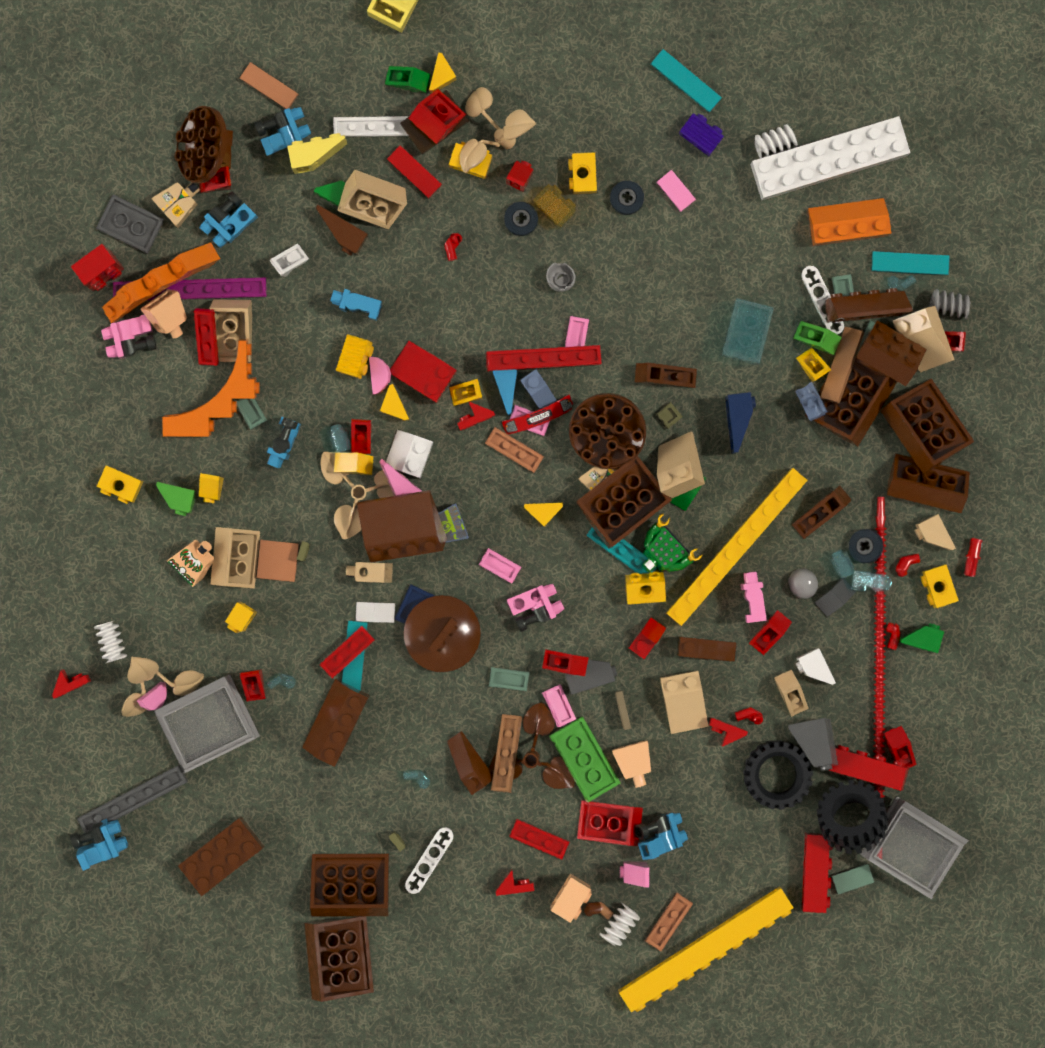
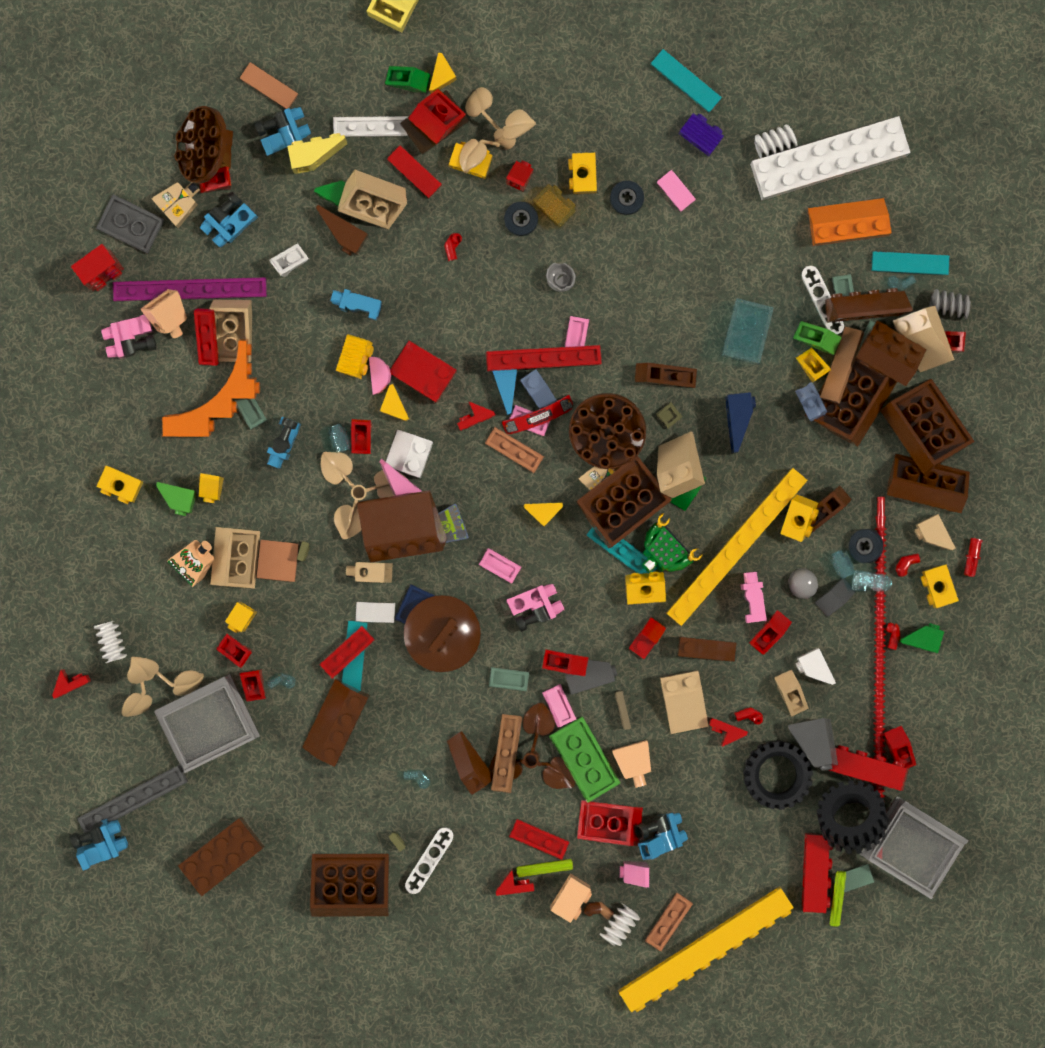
(154, 698): bright pink tile -> none
(159, 279): orange arch -> none
(234, 650): none -> red slope
(338, 958): reddish brown slope -> none
(353, 463): yellow slope -> none
(466, 392): yellow slope -> none
(543, 868): none -> lime axle
(792, 526): none -> yellow brick
(838, 895): none -> lime axle

